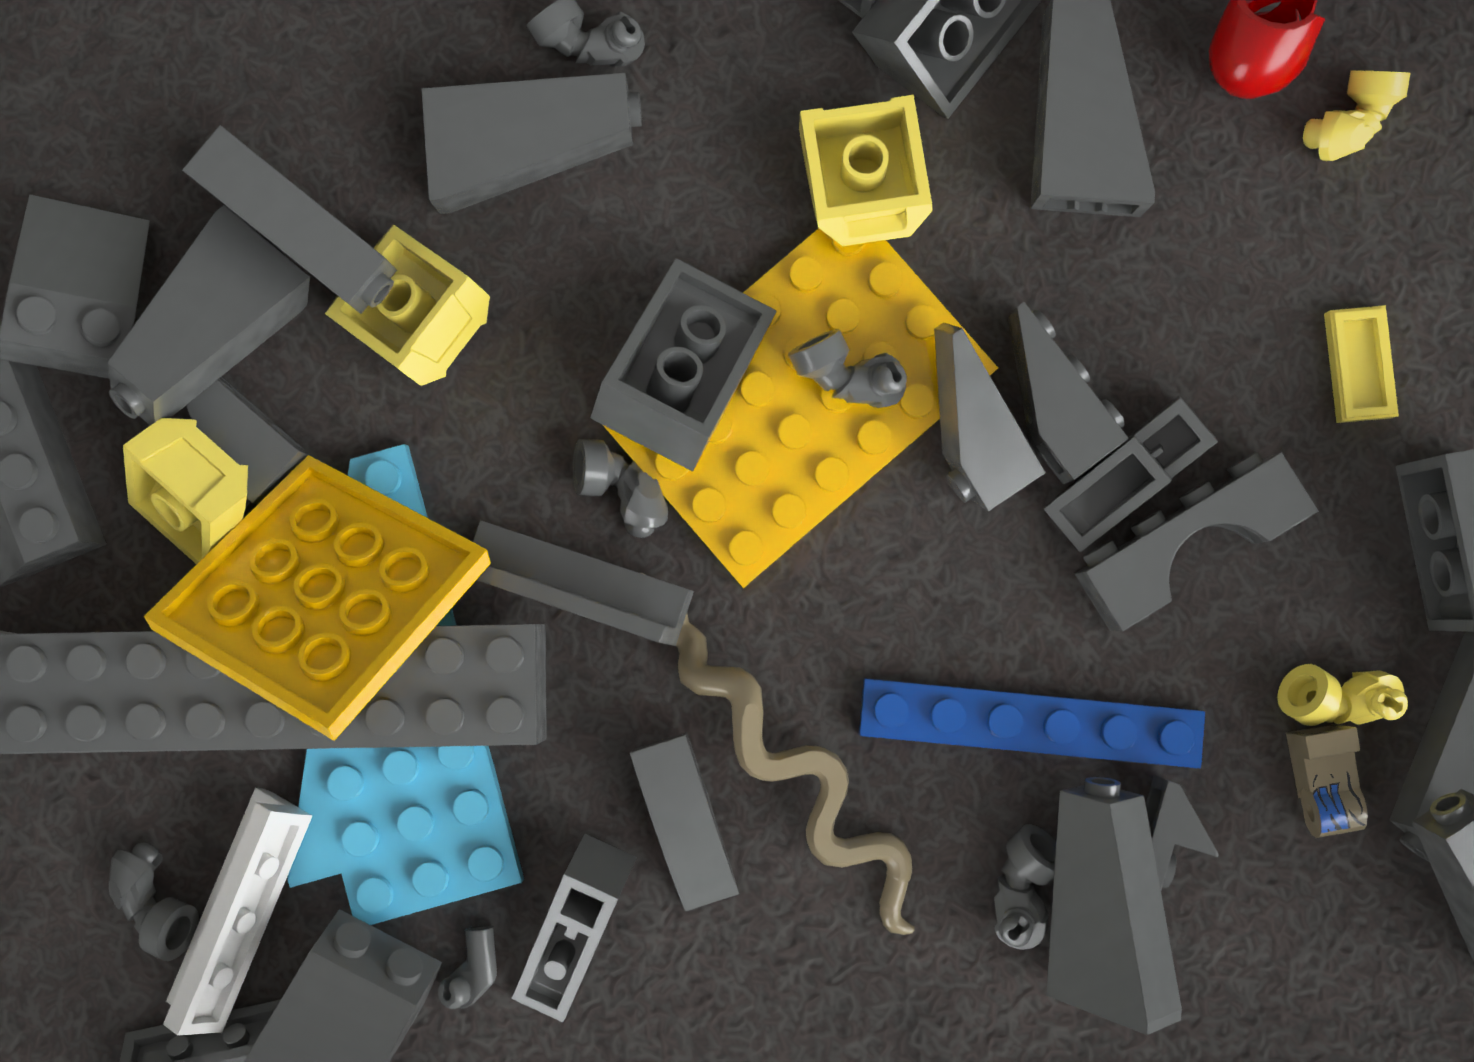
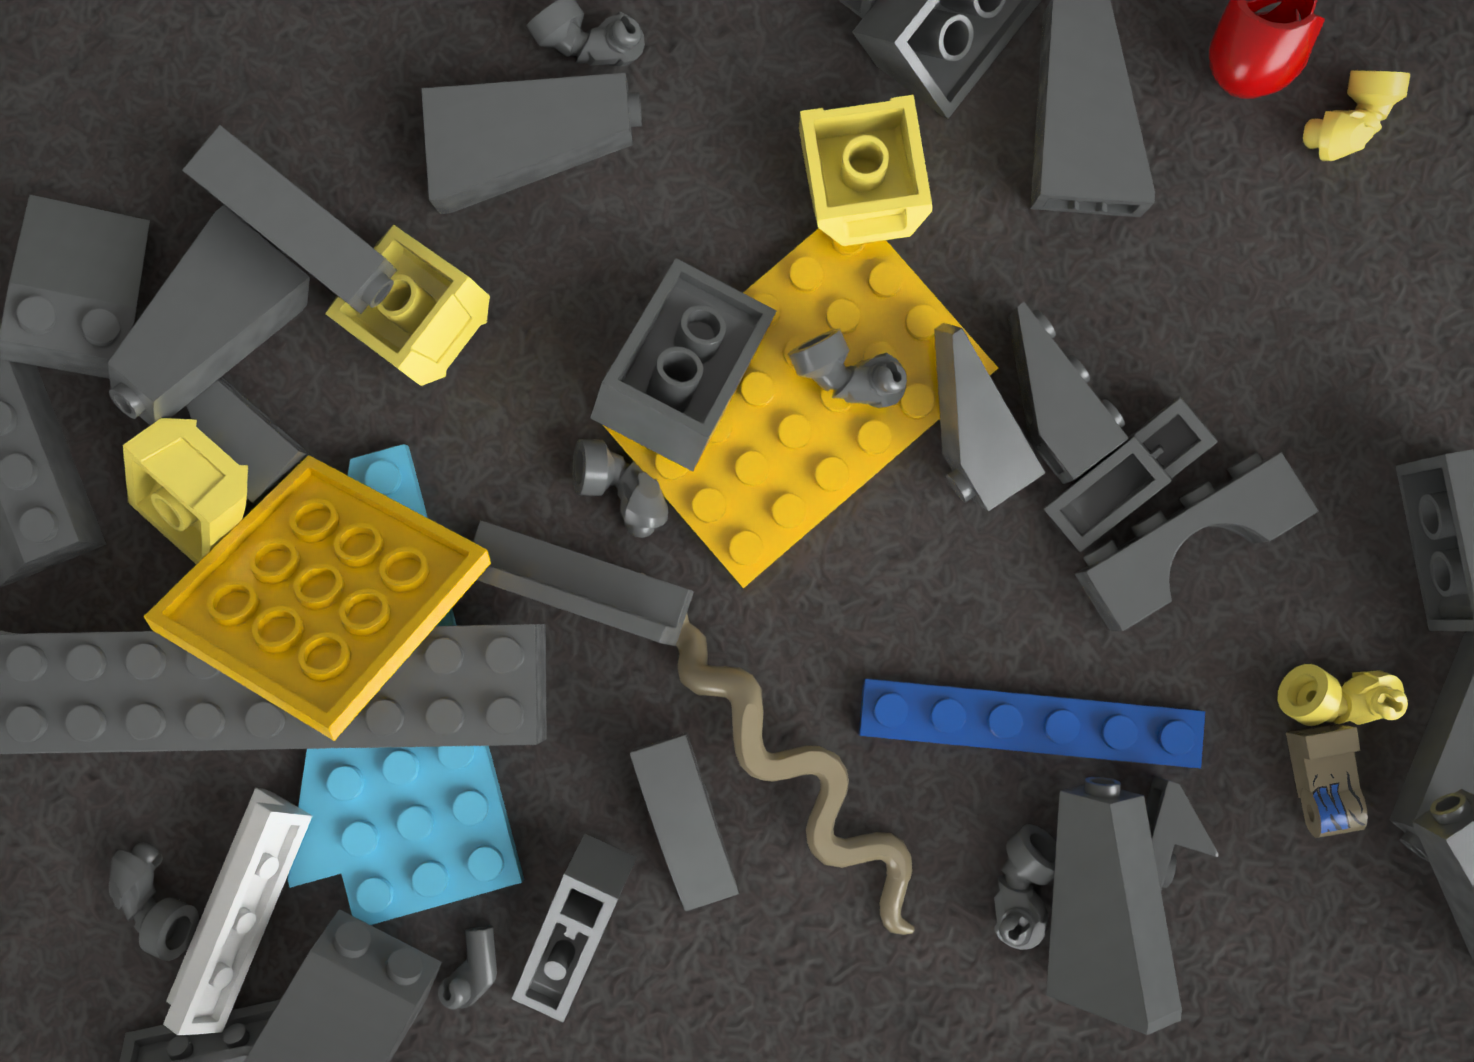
(1361, 364): light yellow tile -> none

